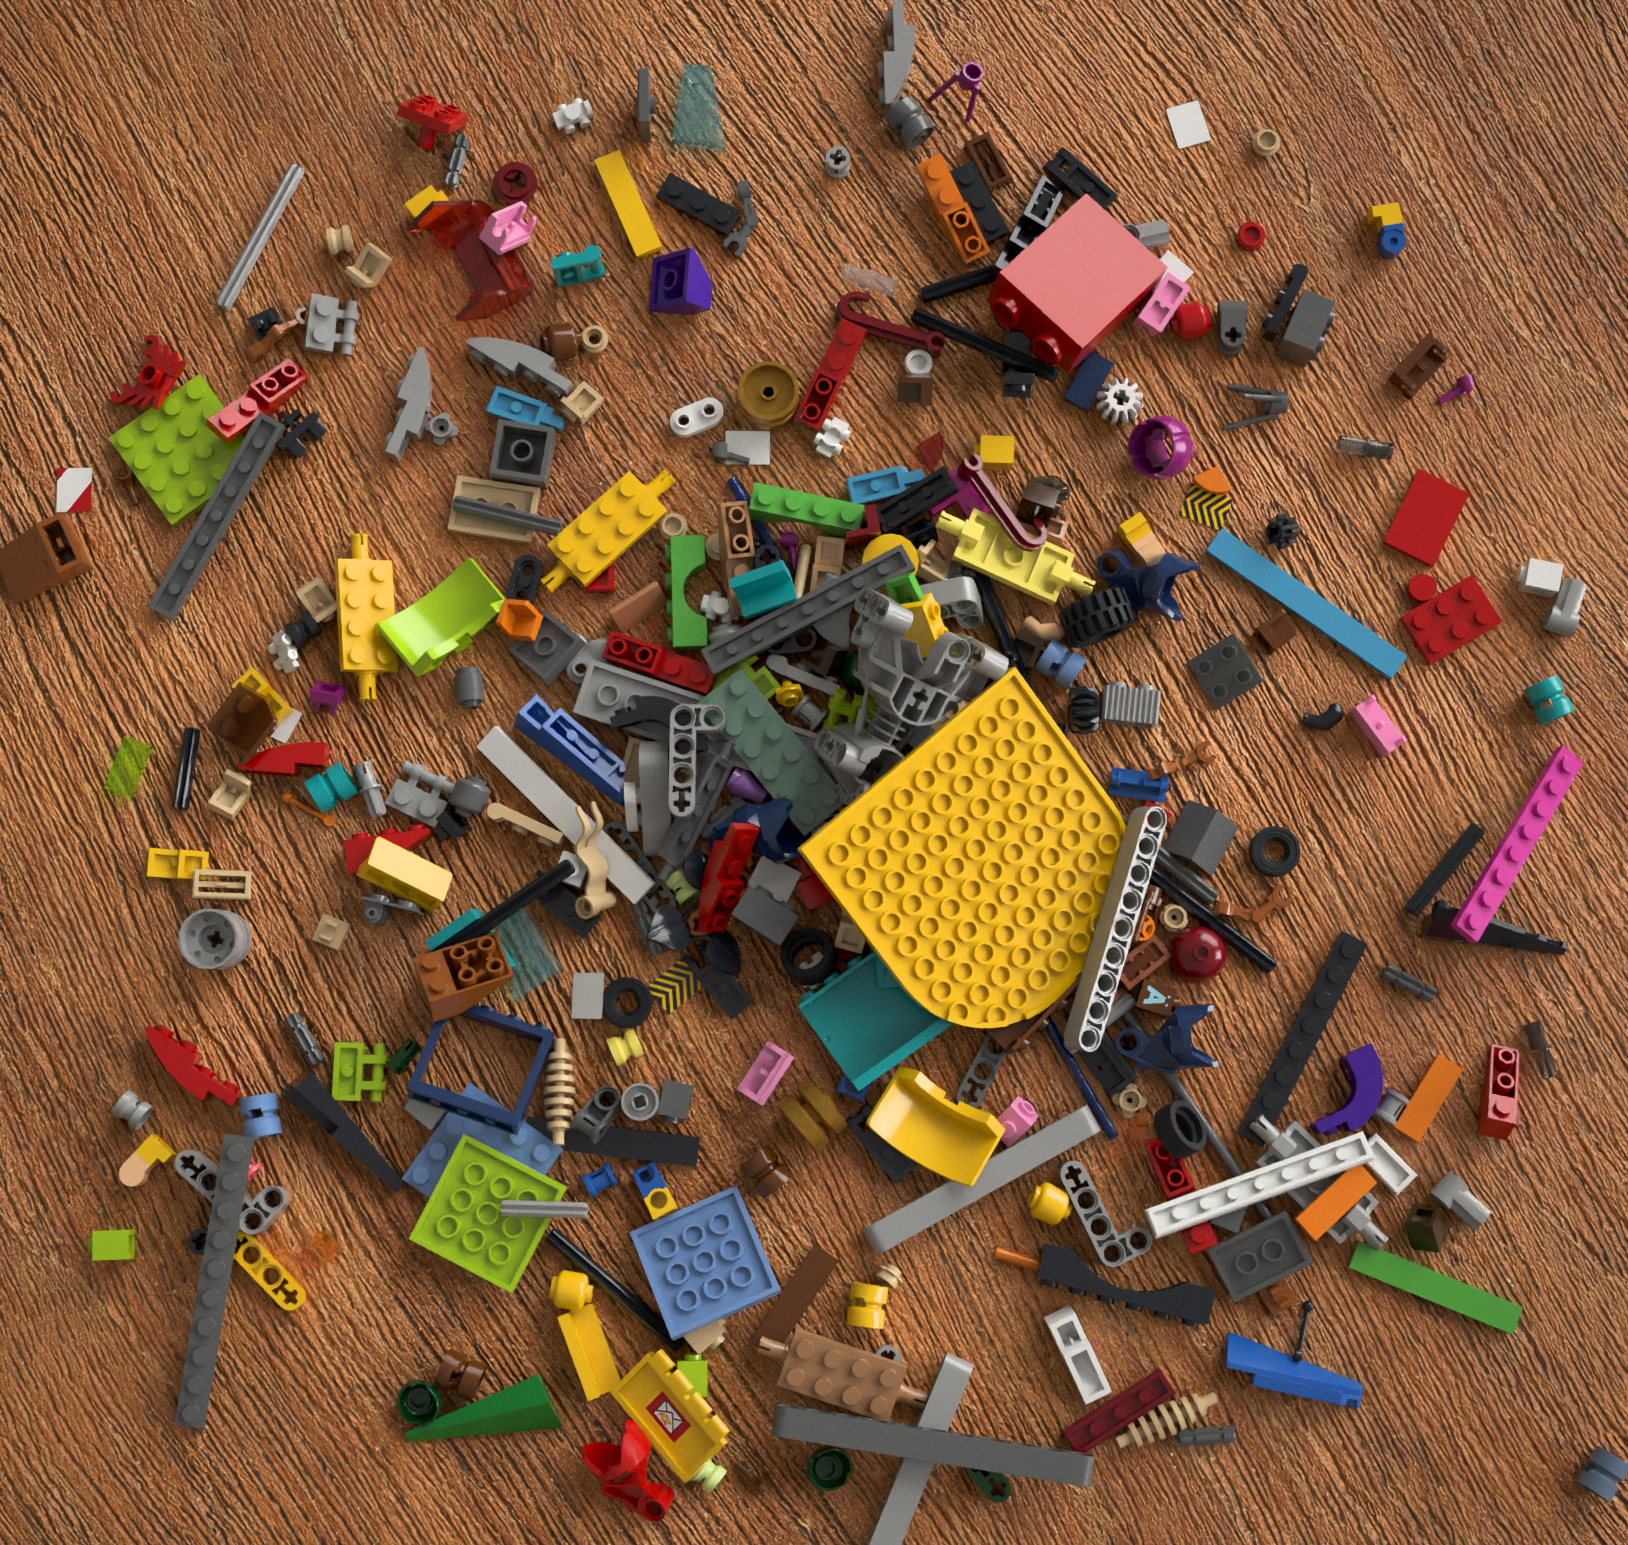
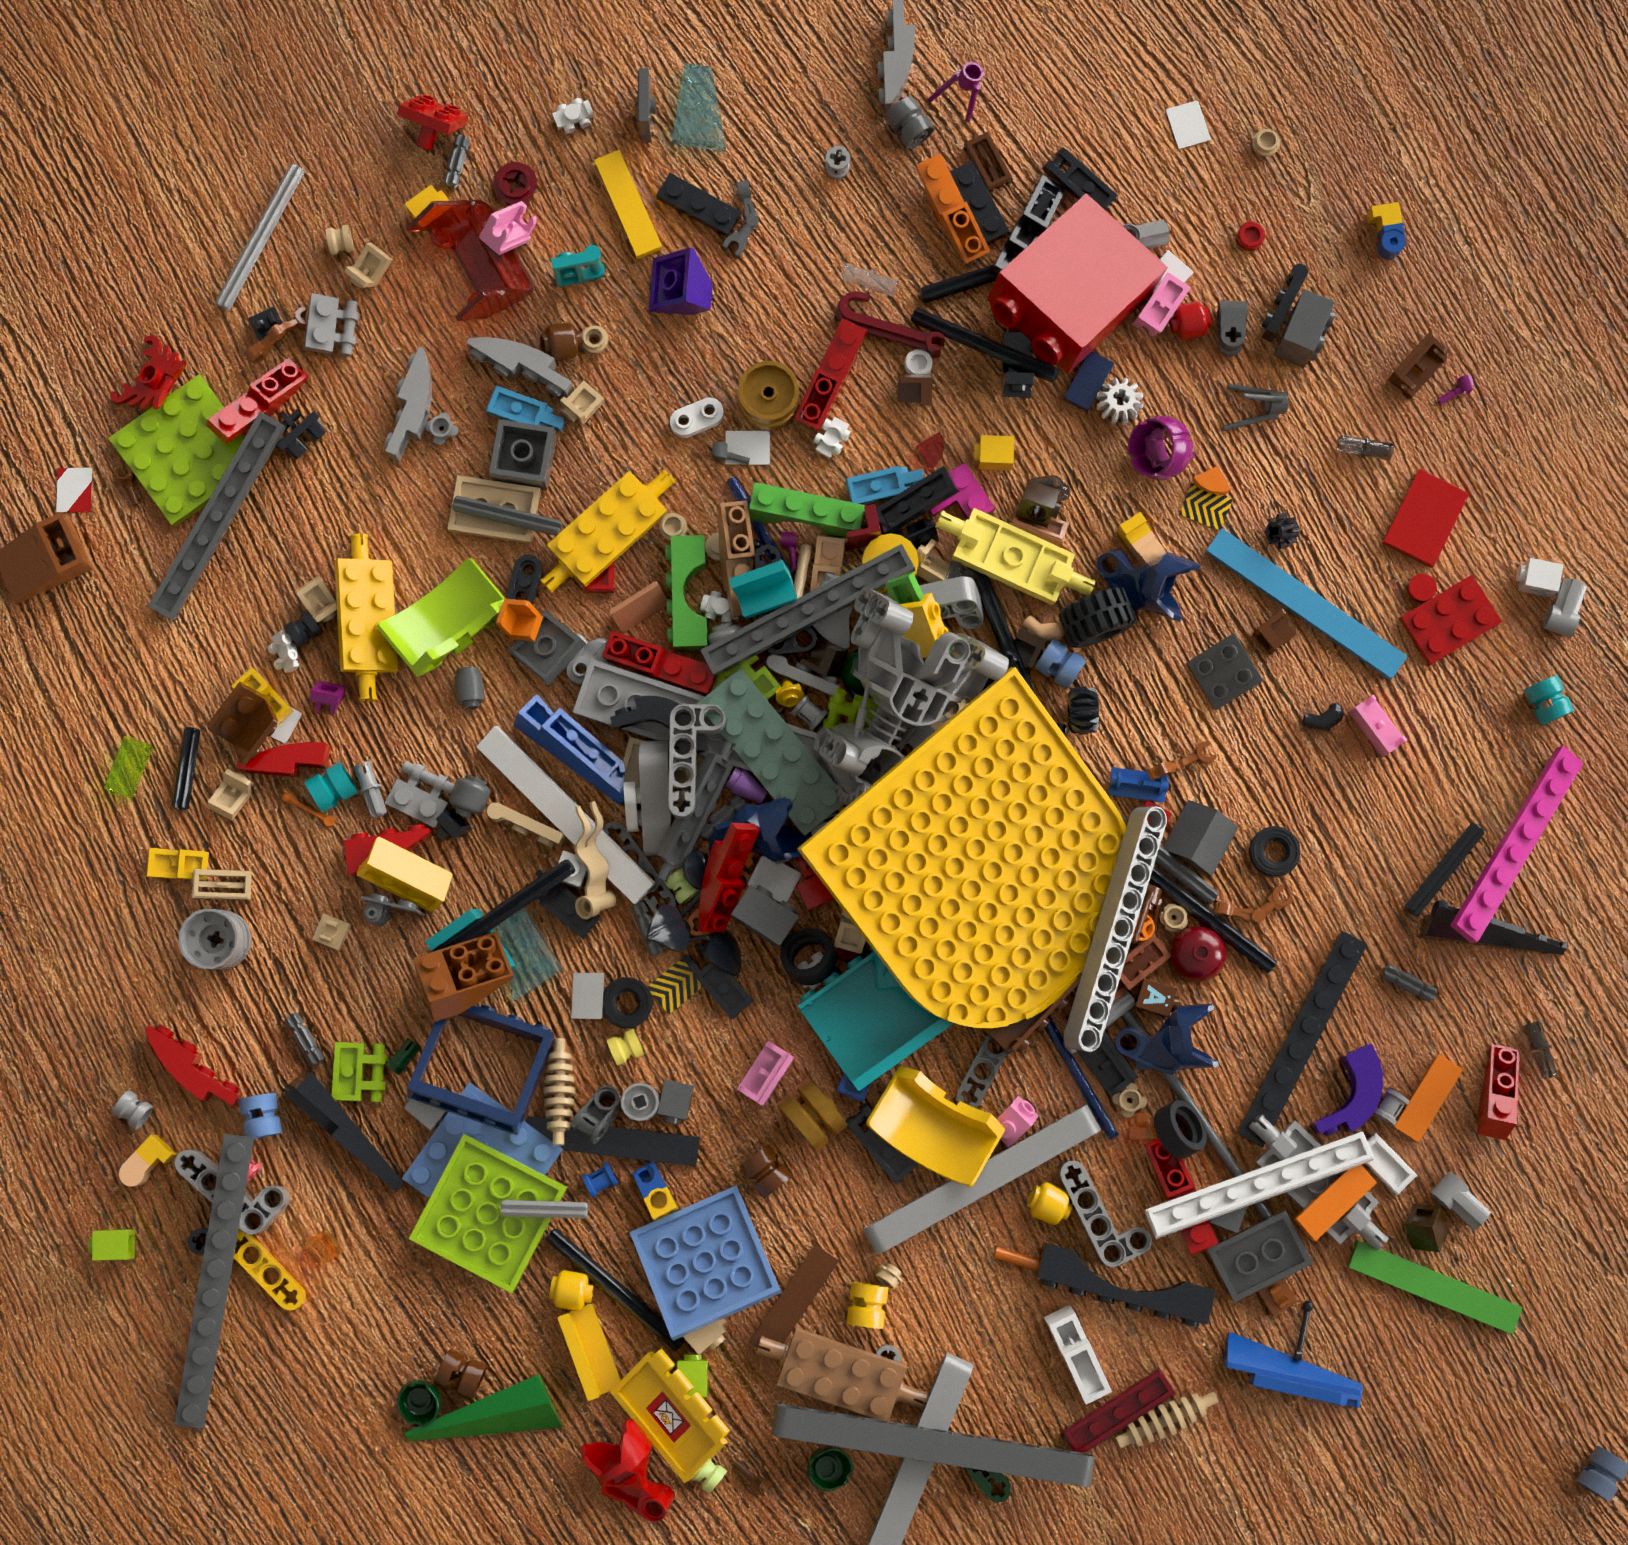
(972, 472): dark red piece -> none
(1129, 705): light grey brick -> none
(1206, 1436): dark grey axle -> none

